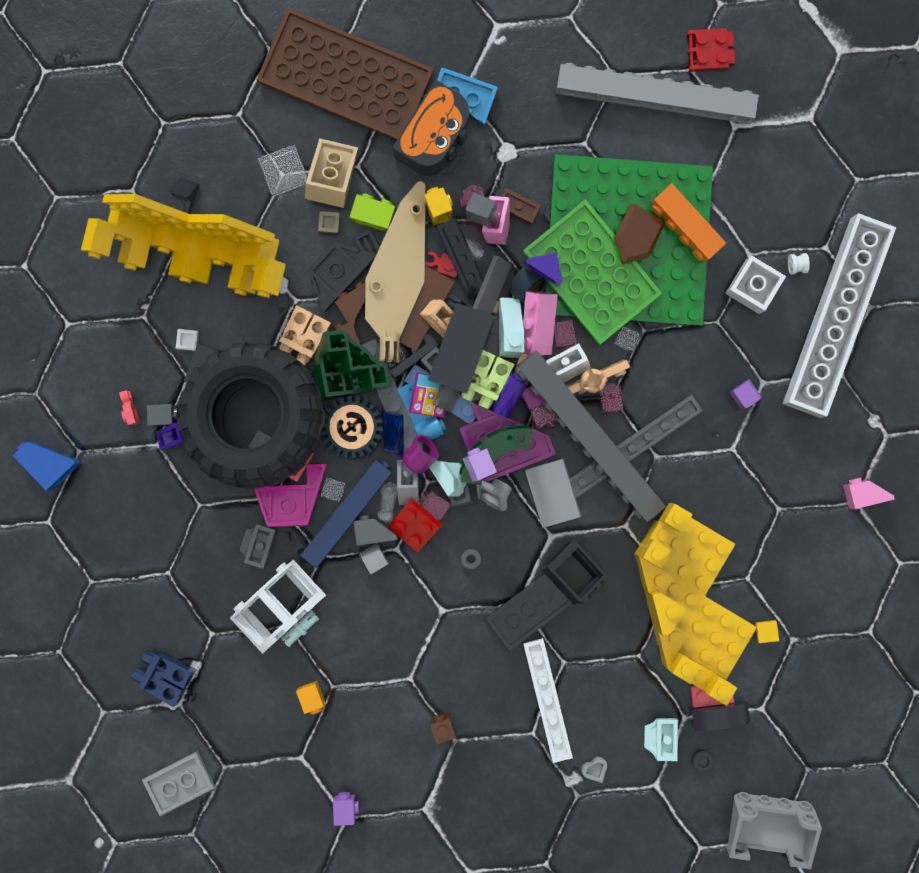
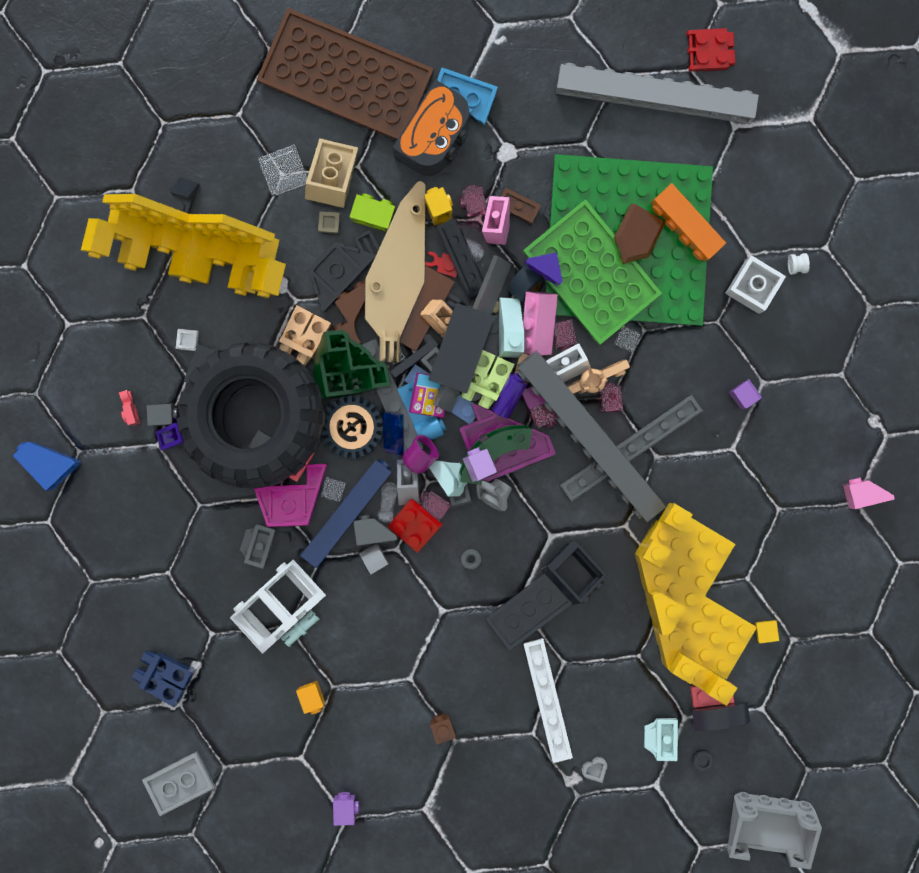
(481, 210): dark grey brick -> none
(553, 493): light grey tile -> none
(839, 315): white brick -> none

